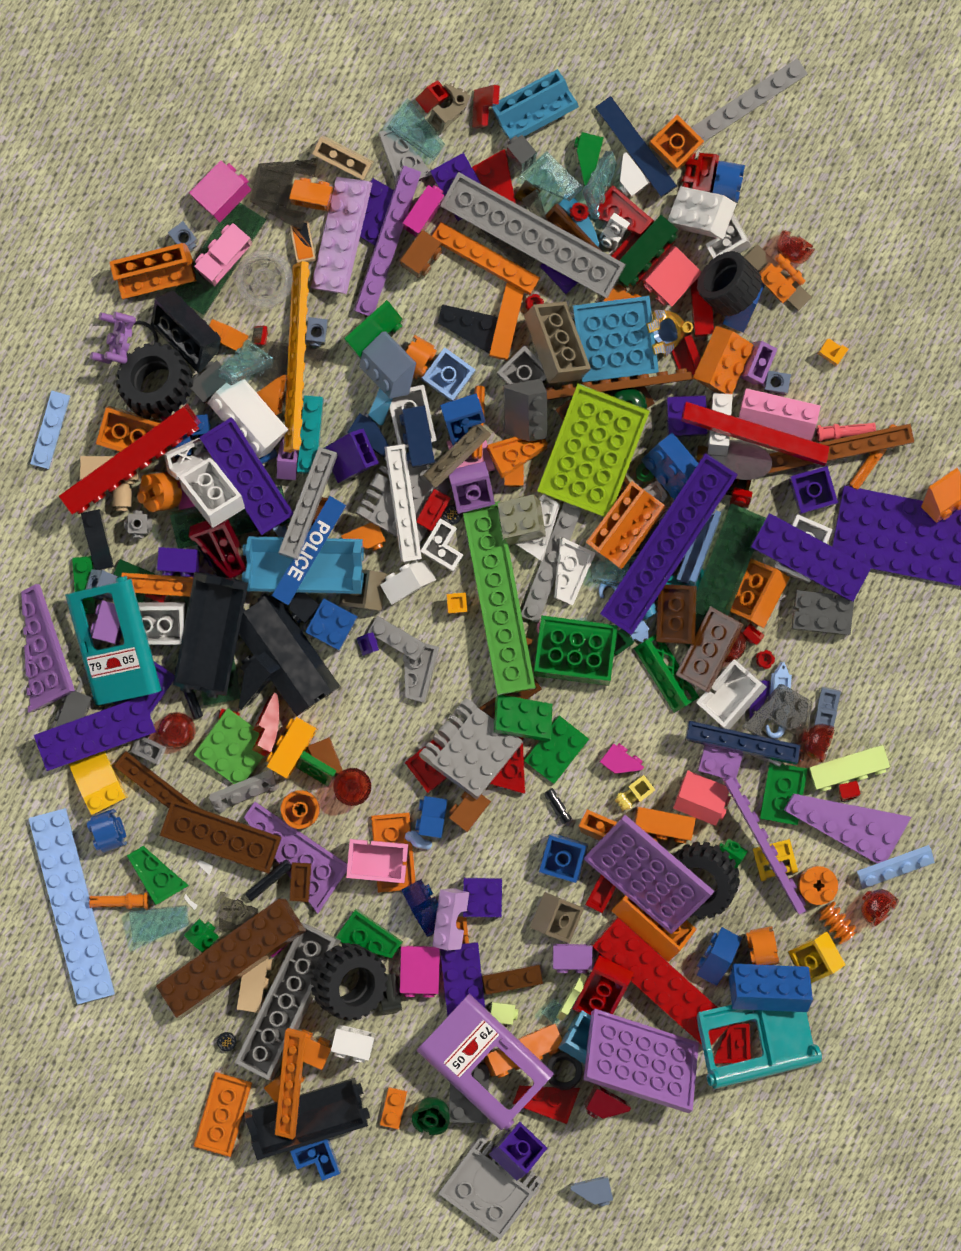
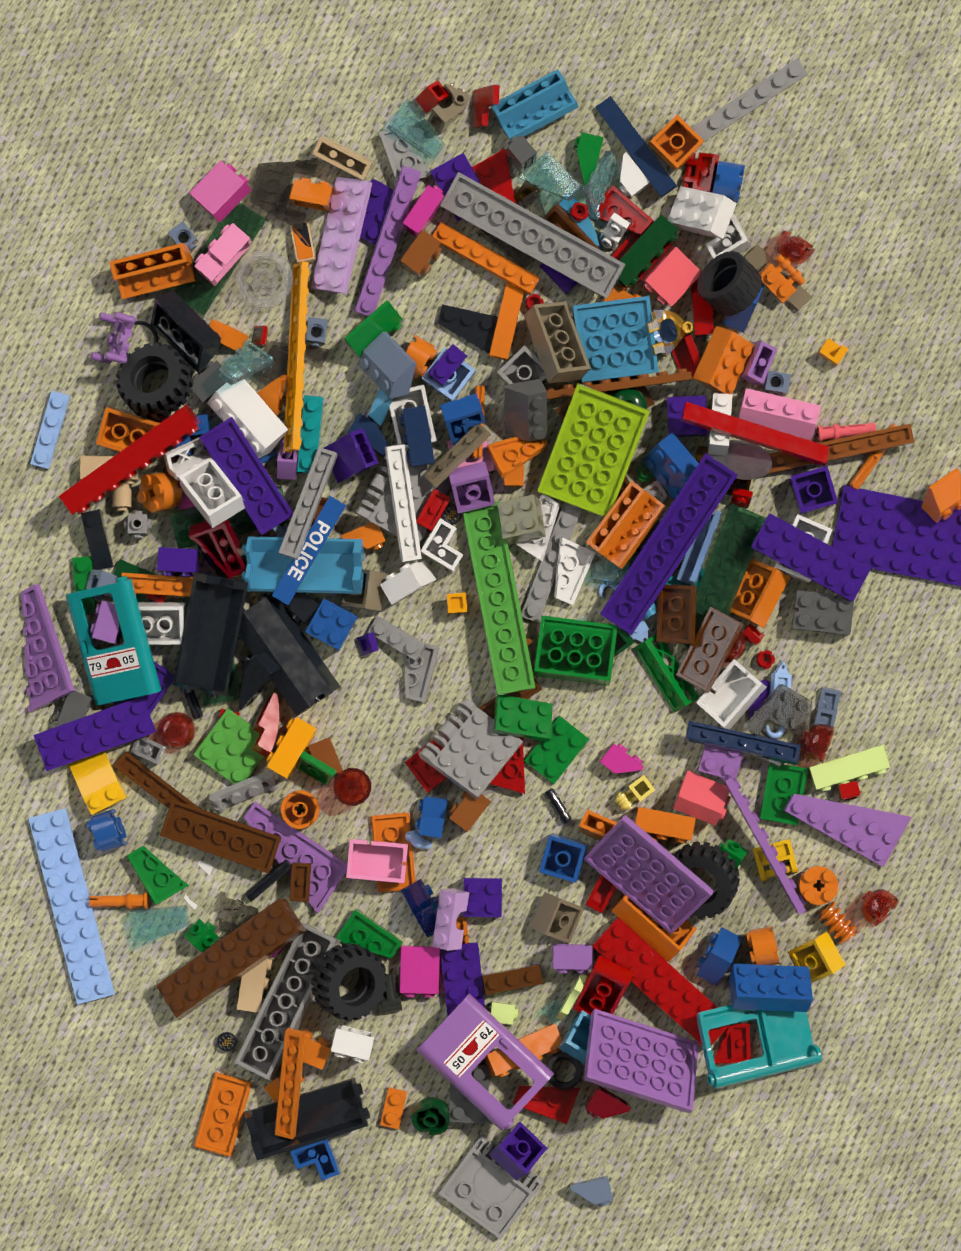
(447, 364): none -> dark purple plate
(895, 866): light blue plate -> none

